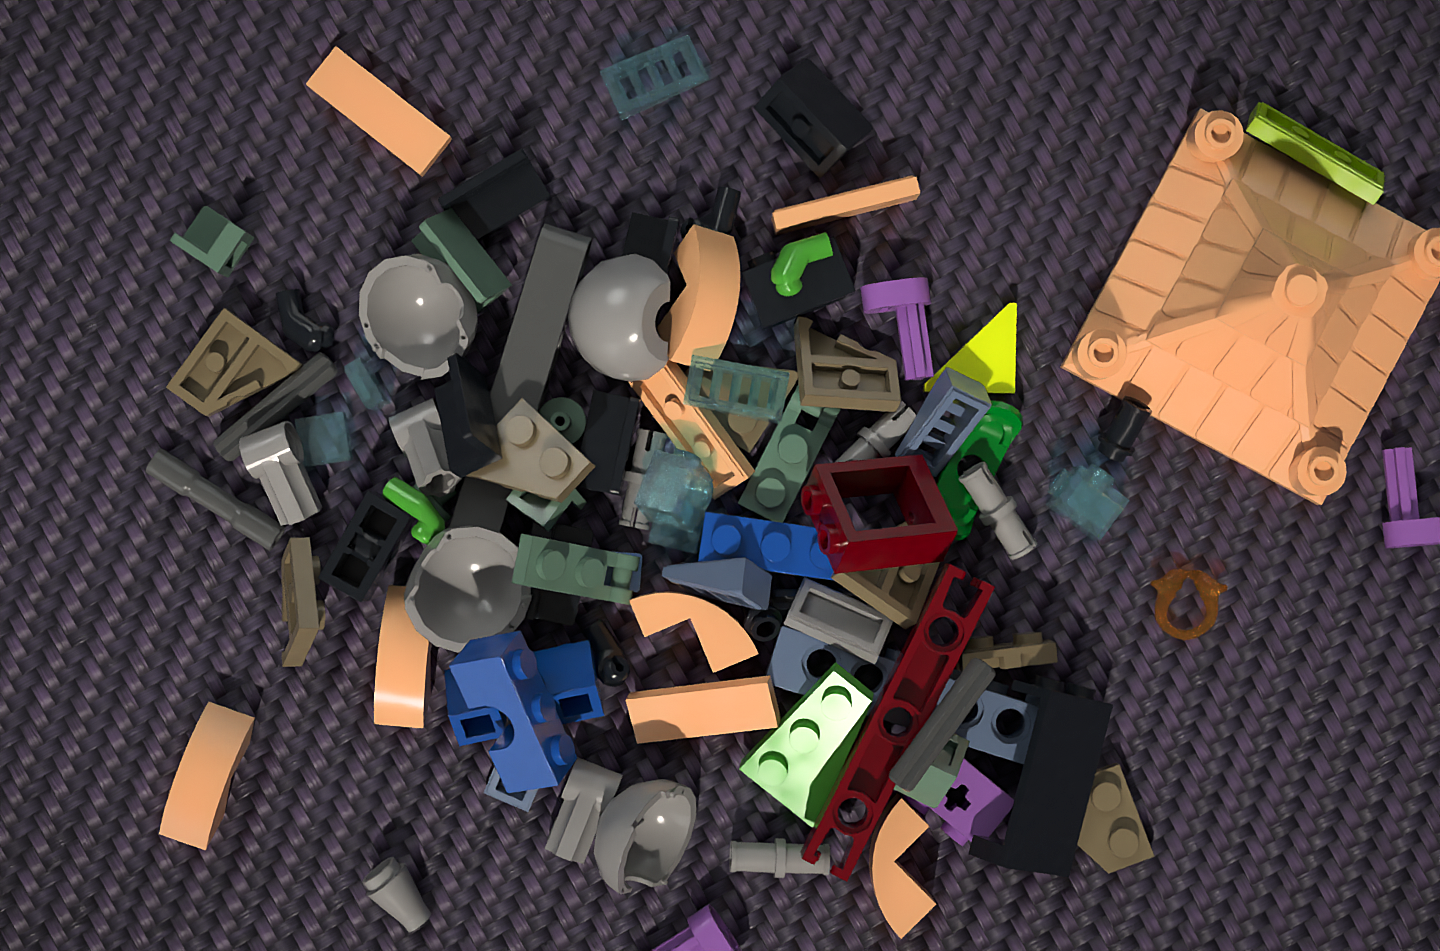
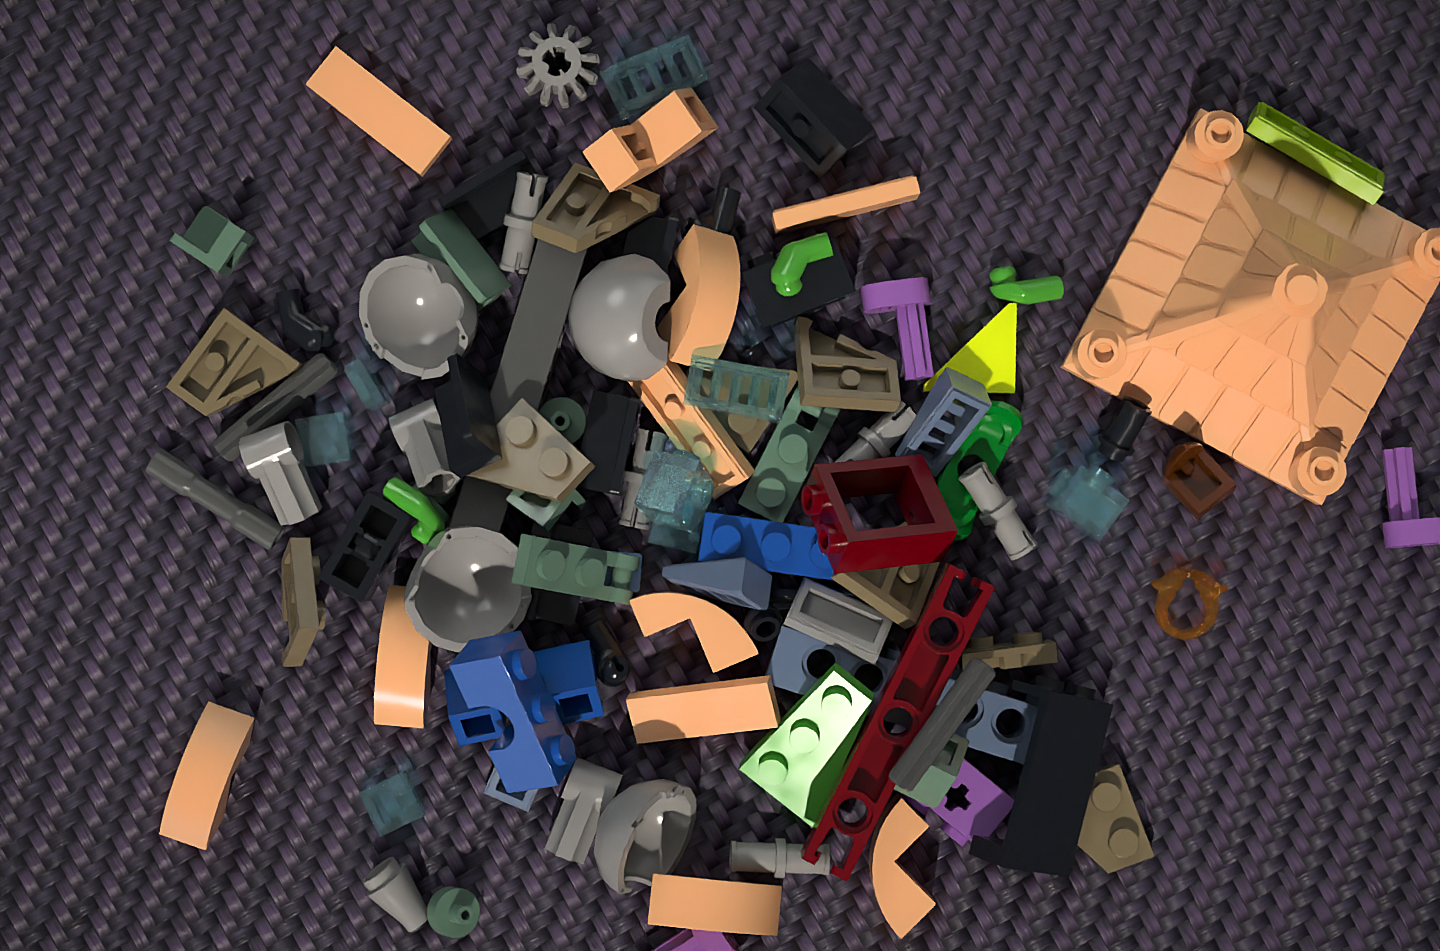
(392, 803): none -> clear light blue tile
(453, 912): none -> sand green tile
(524, 209): none -> light grey pin
(549, 49): none -> light grey gear
(587, 213): none -> dark tan wing
(651, 141): none -> light nougat brick
(714, 905): none -> light nougat brick
(1026, 291): none -> bright green arm
(1196, 478): none -> reddish brown plate

